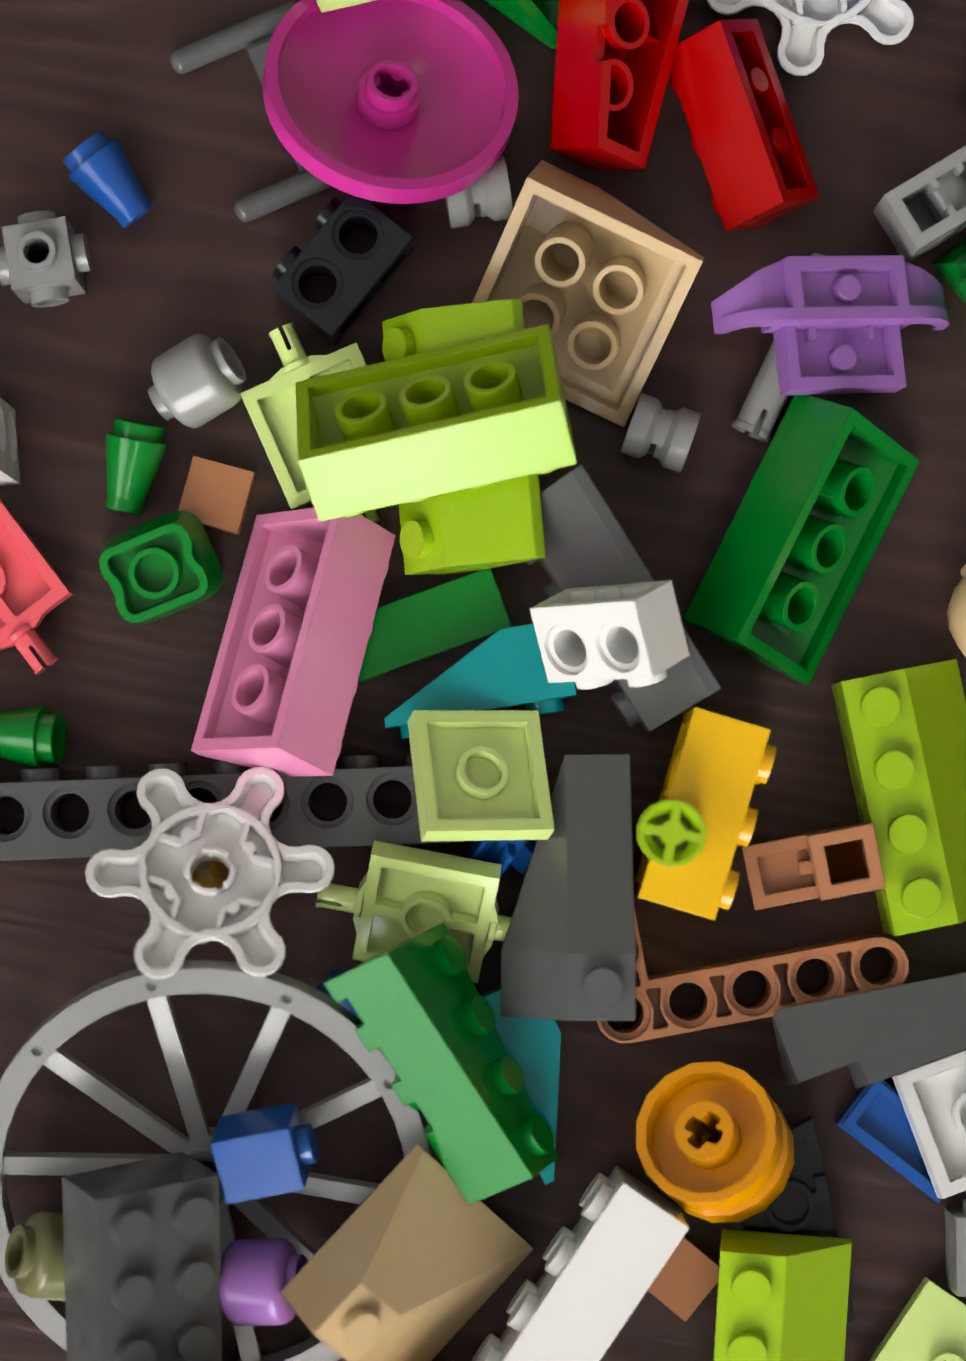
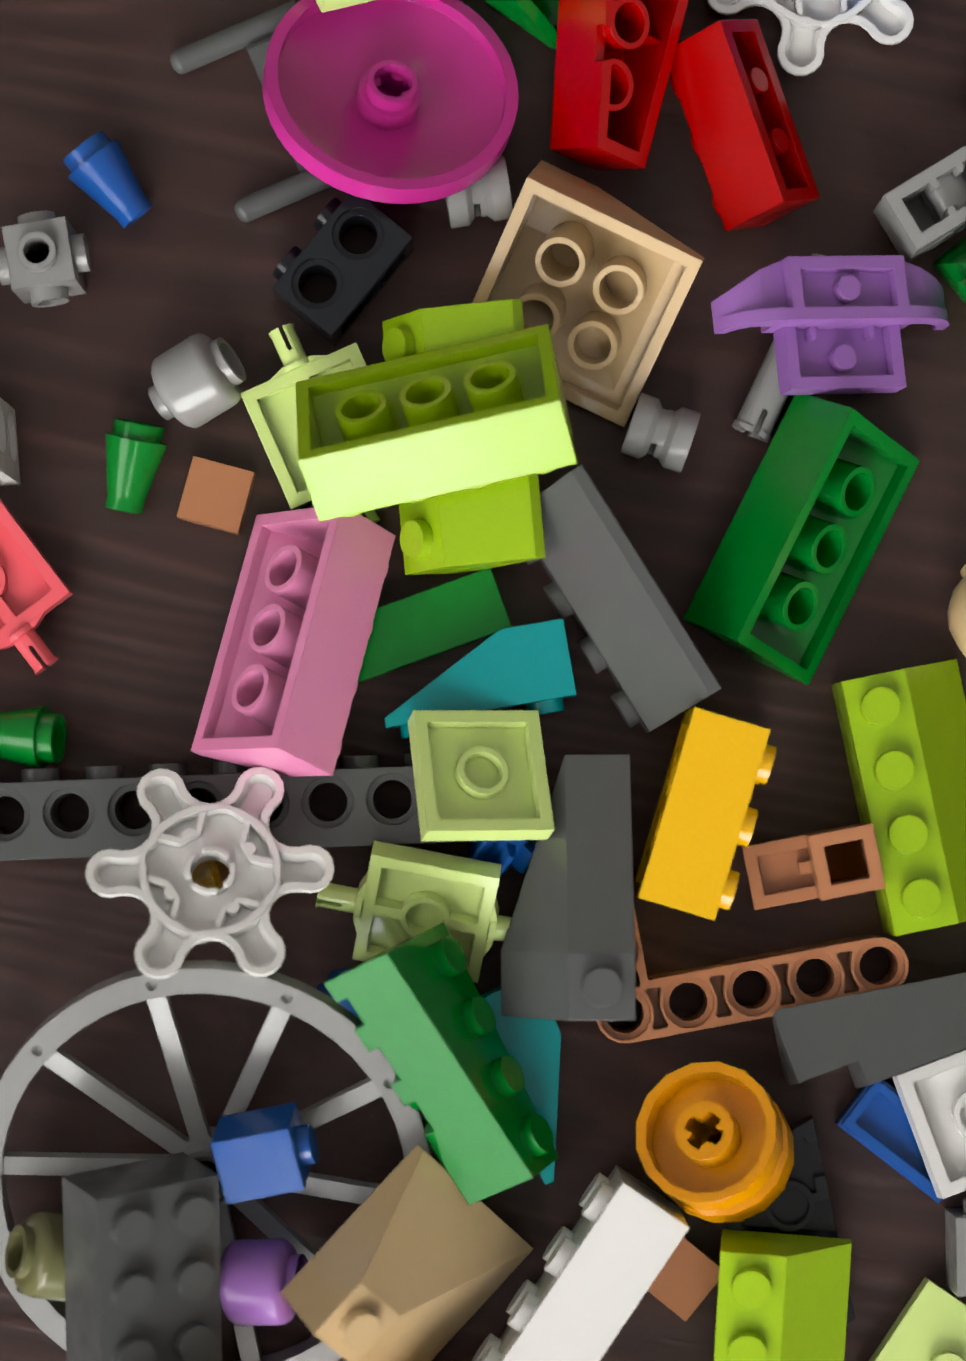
(160, 567): green piece -> none
(610, 634): white brick -> none
(682, 833): lime wheel -> none

